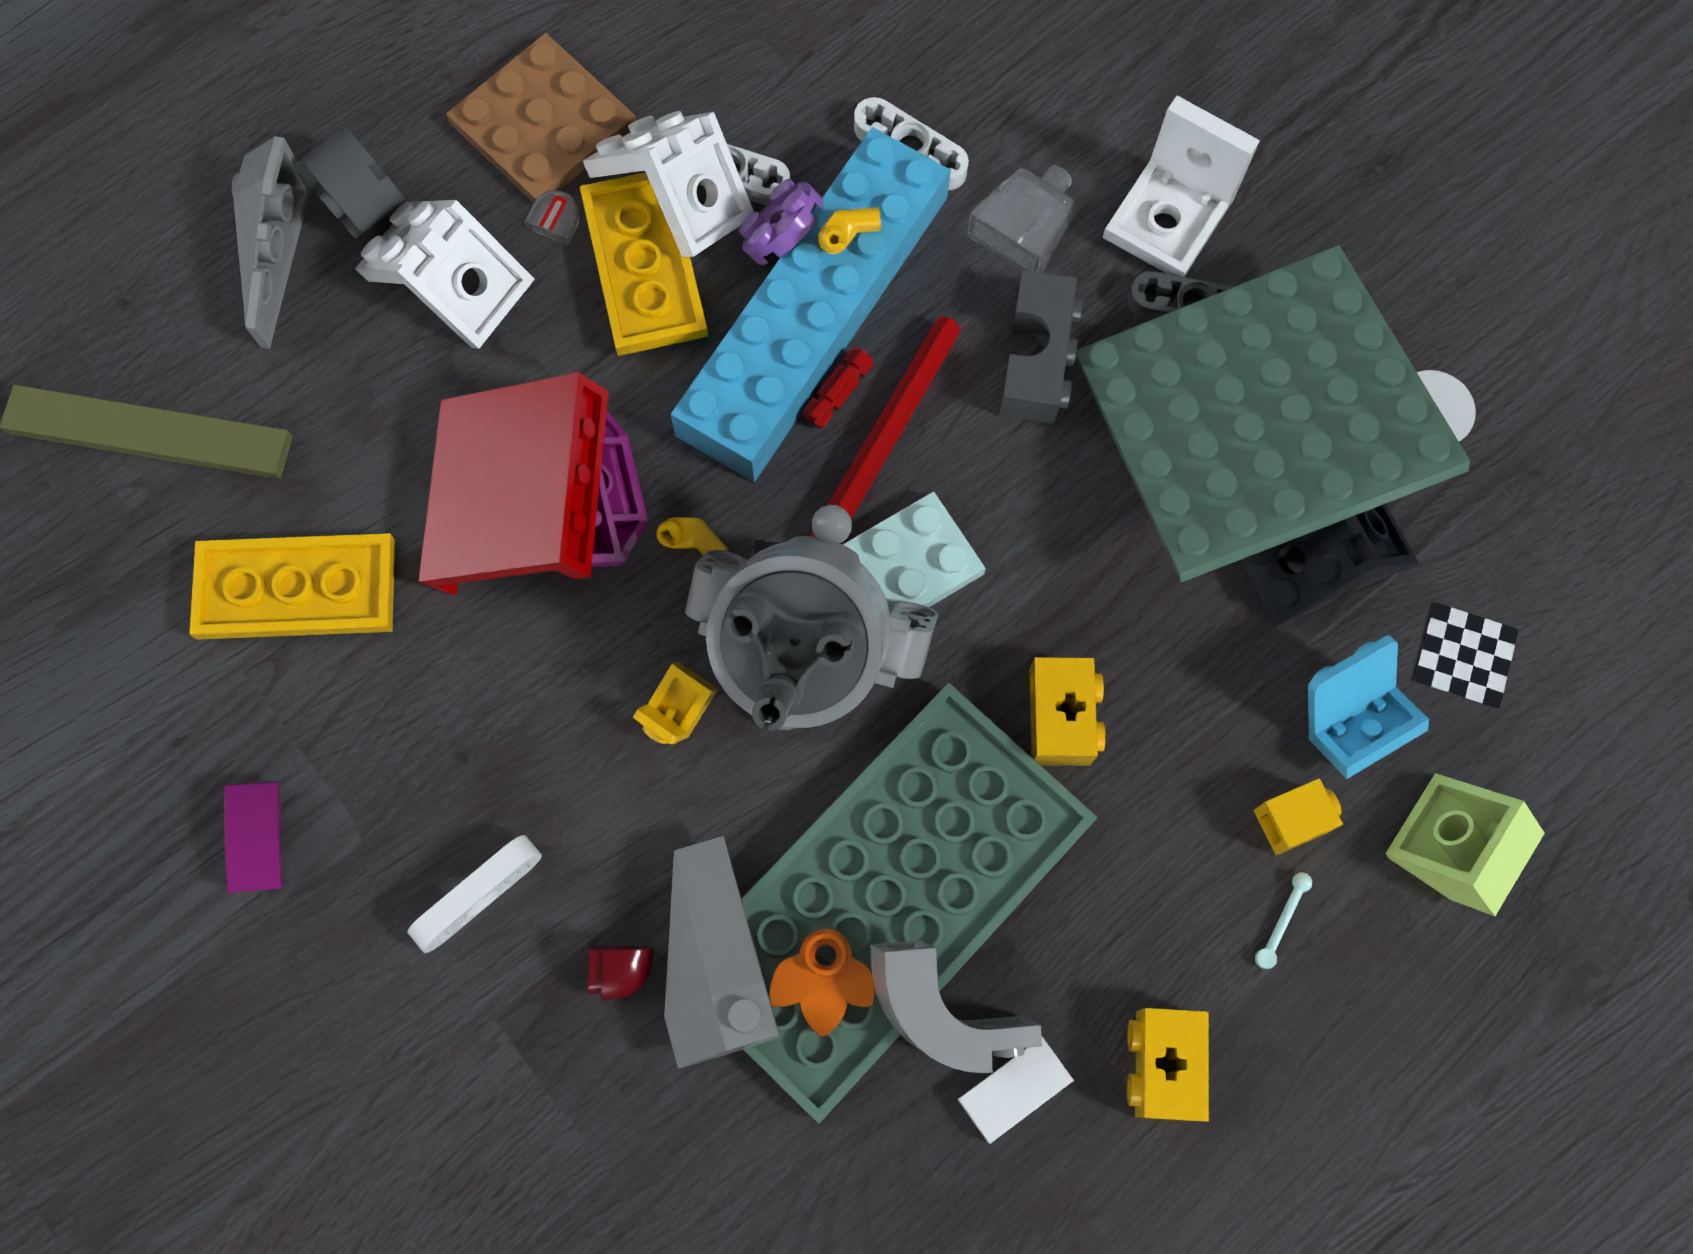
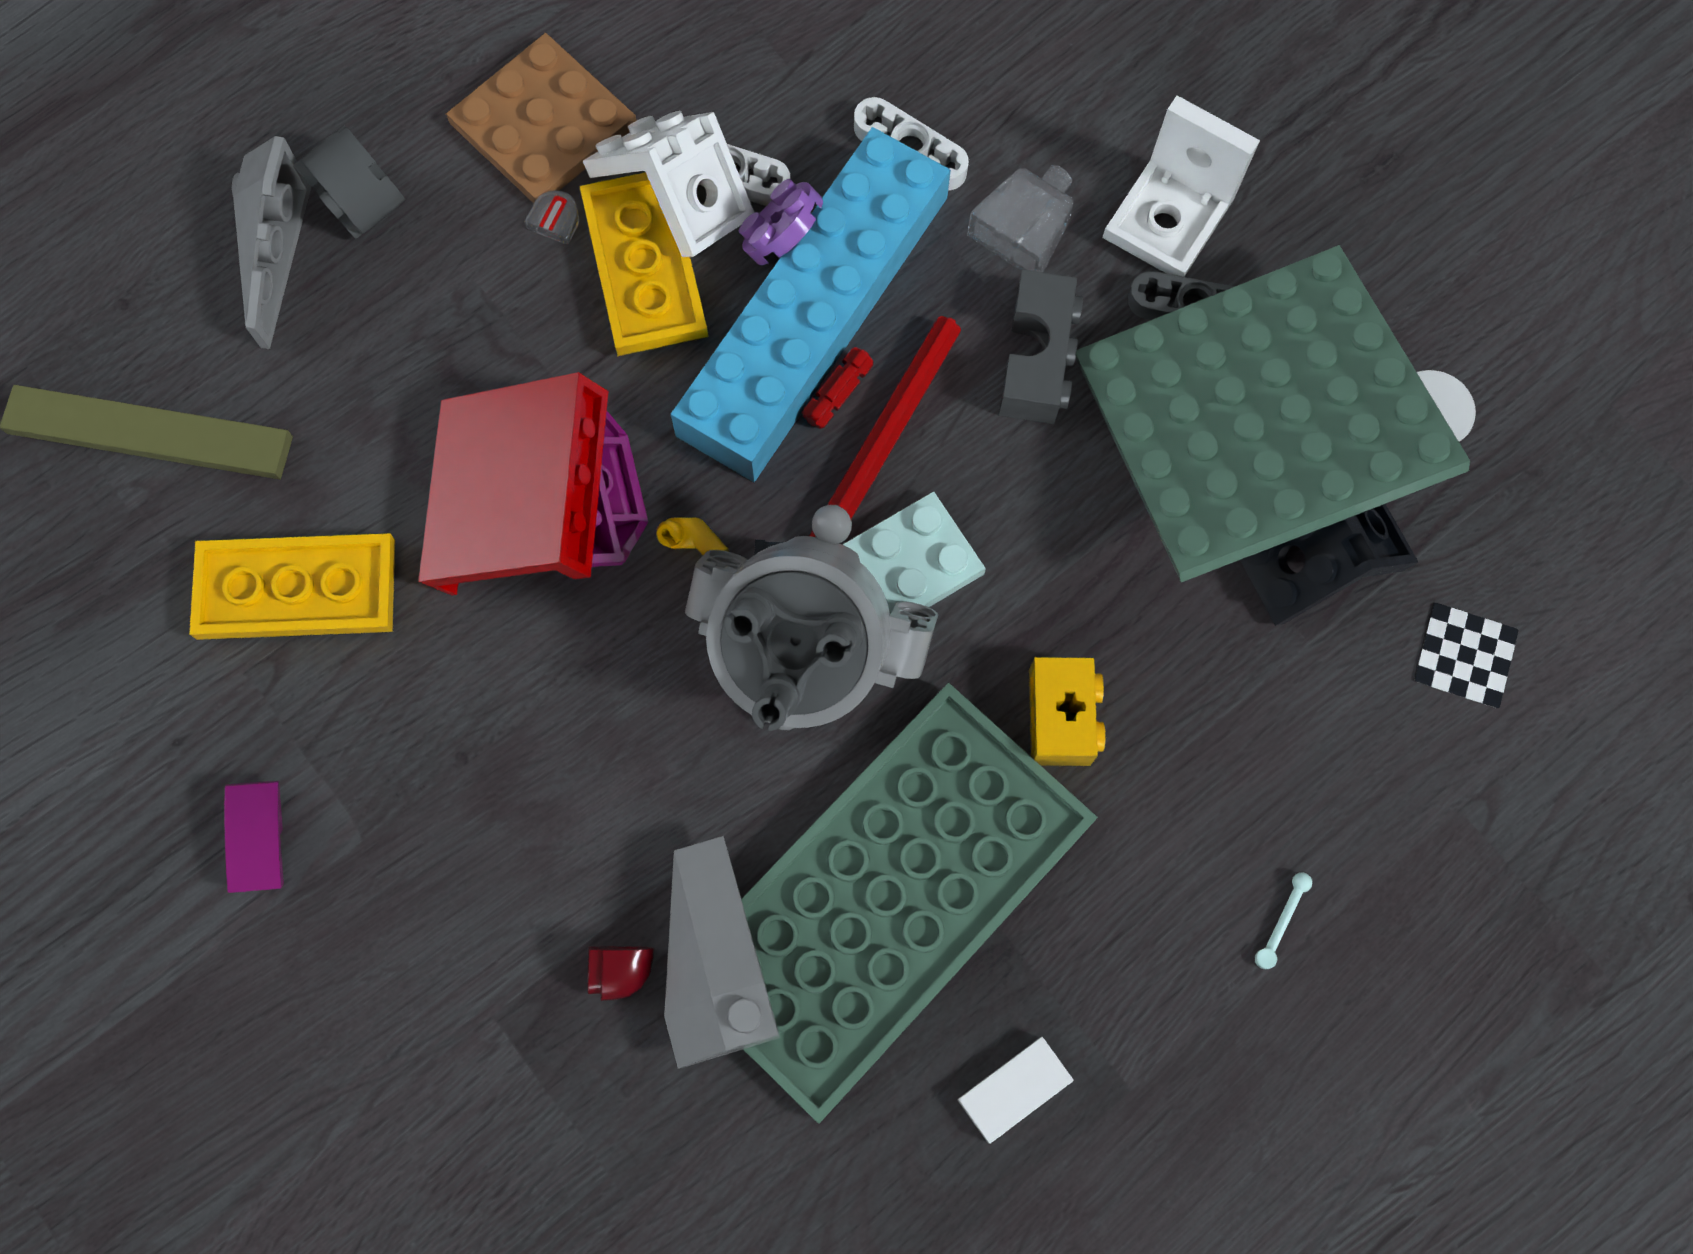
(429, 253): white bracket -> none
(474, 894): white beam -> none
(675, 705): yellow bracket -> none
(820, 988): orange plate -> none
(844, 226): yellow arm -> none
(911, 1000): light grey arch -> none
(1182, 1092): yellow brick -> none
(1299, 816): yellow brick -> none
(1359, 710): medium azure bracket -> none
(1467, 842): yellowish green slope -> none

